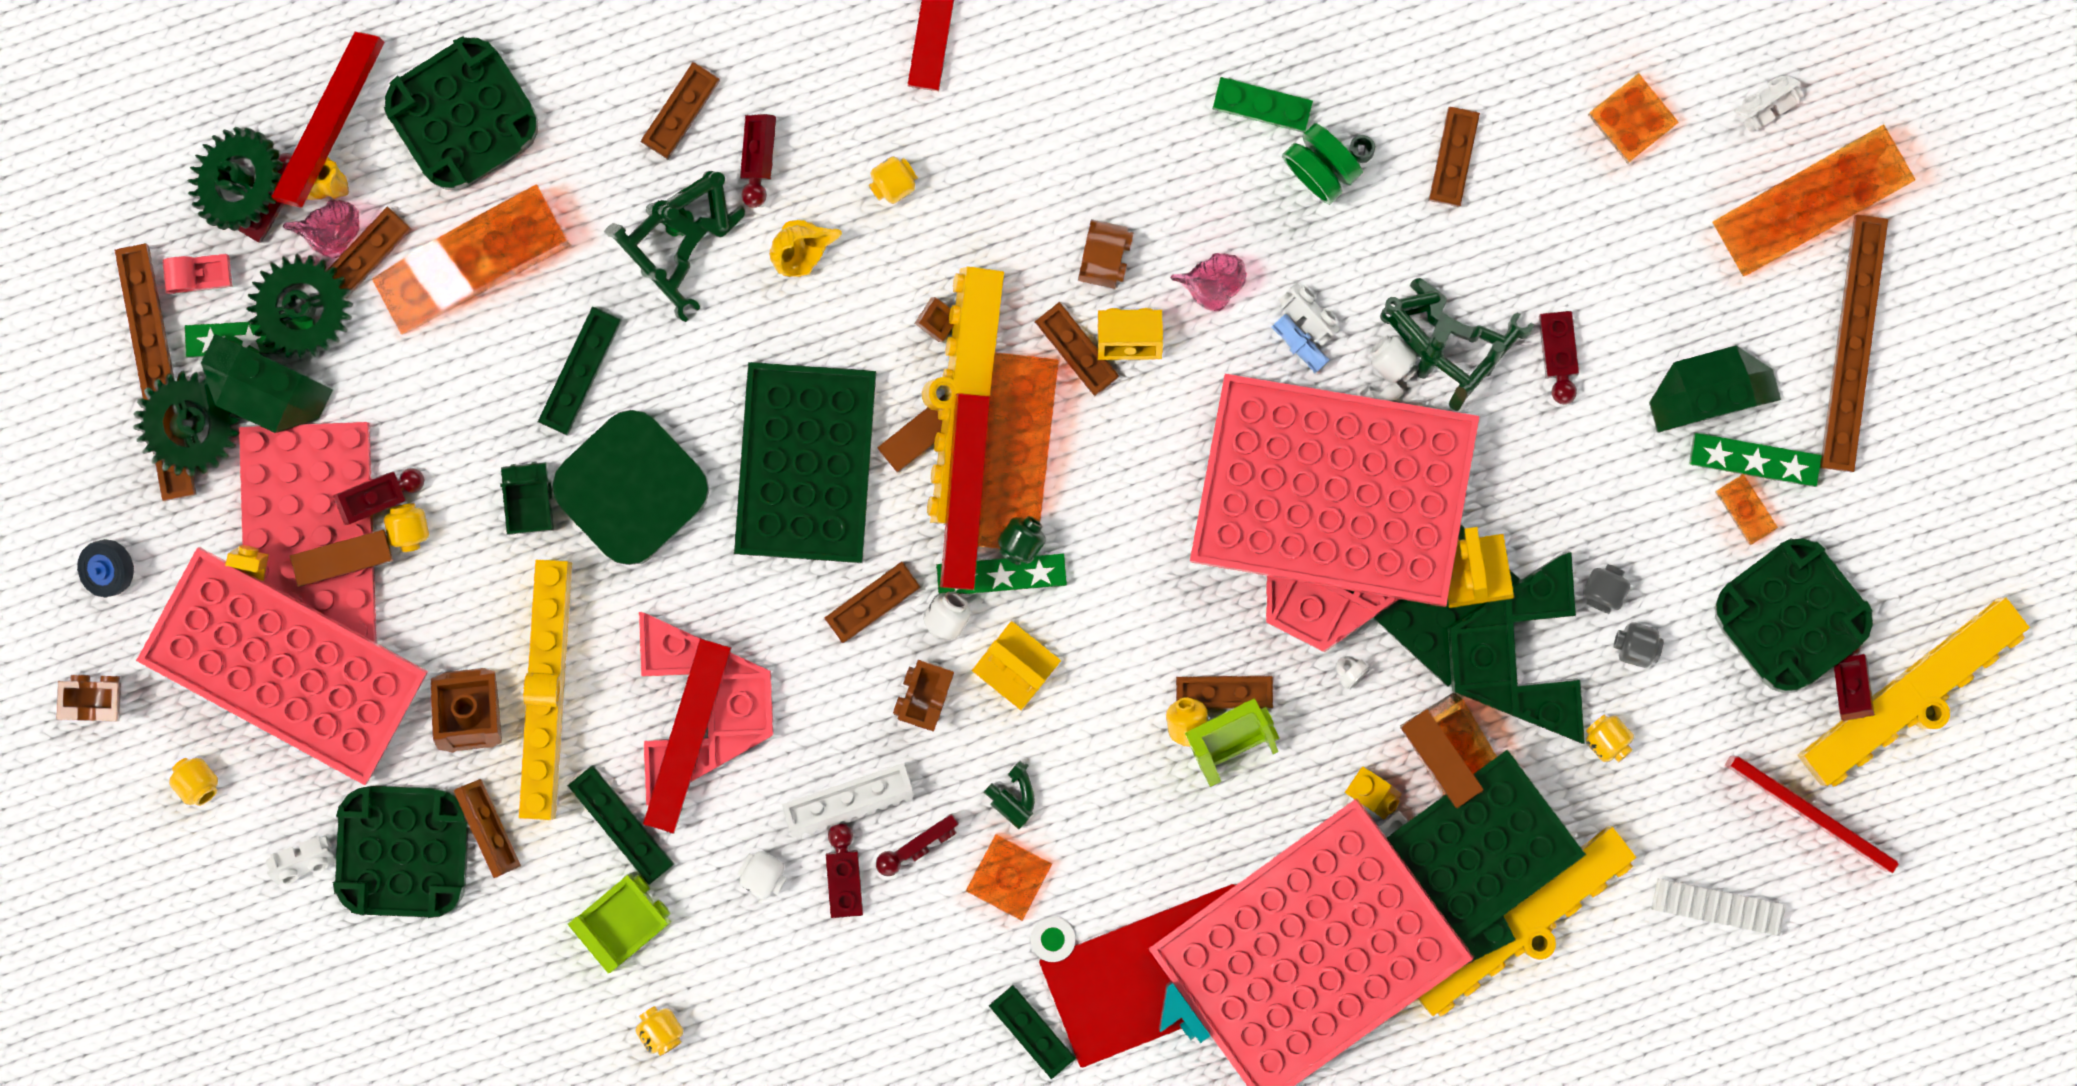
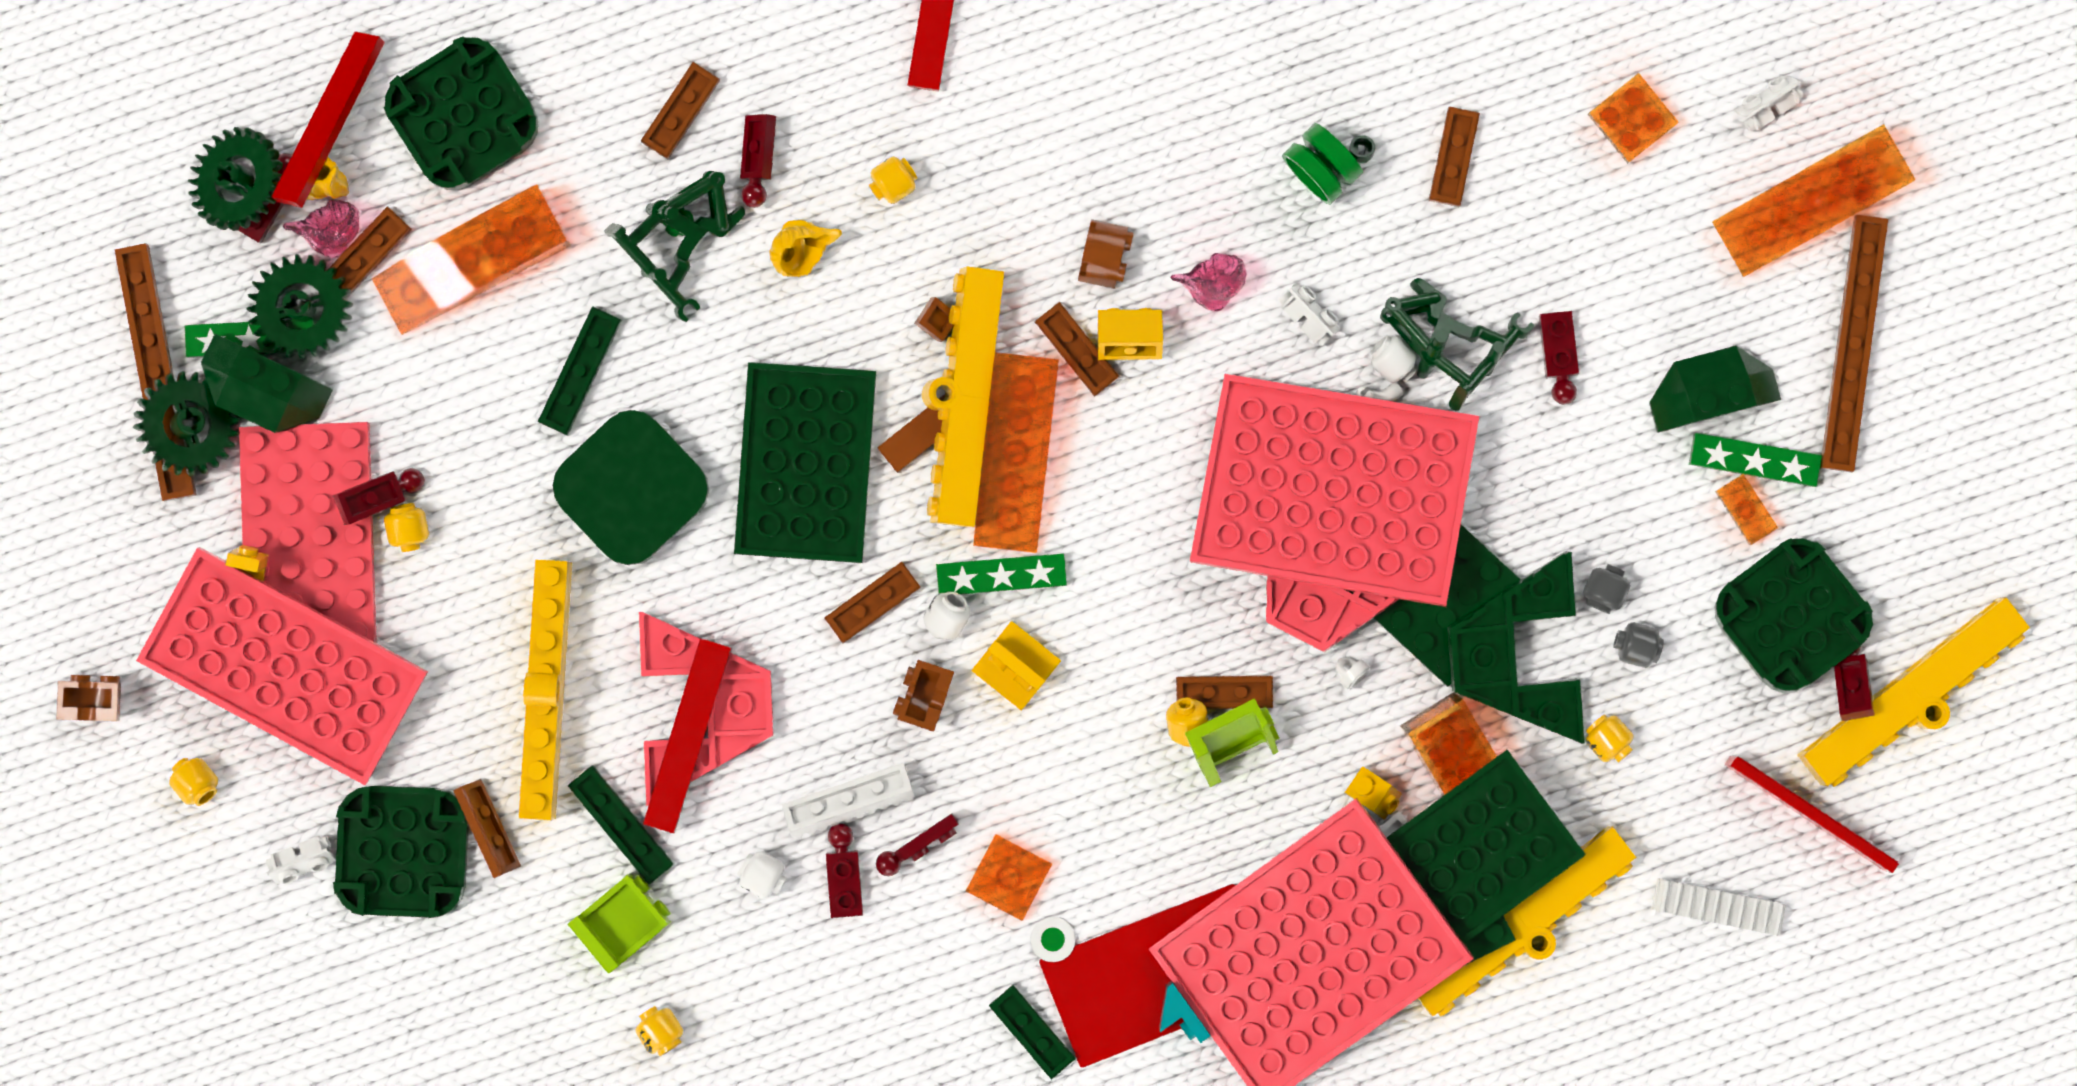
(105, 568): black wheel -> none
(197, 273): coral plate -> none
(341, 558): dark orange tile -> none
(465, 710): dark orange slope -> none
(527, 498): dark green piece -> none
(964, 491): red tile -> none
(1007, 804): dark green plant -> none
(1021, 540): dark green head -> none
(1262, 105): green plate -> none
(1300, 343): light blue pin -> none
(1441, 758): dark orange tile -> none
(1480, 570): yellow bracket -> none

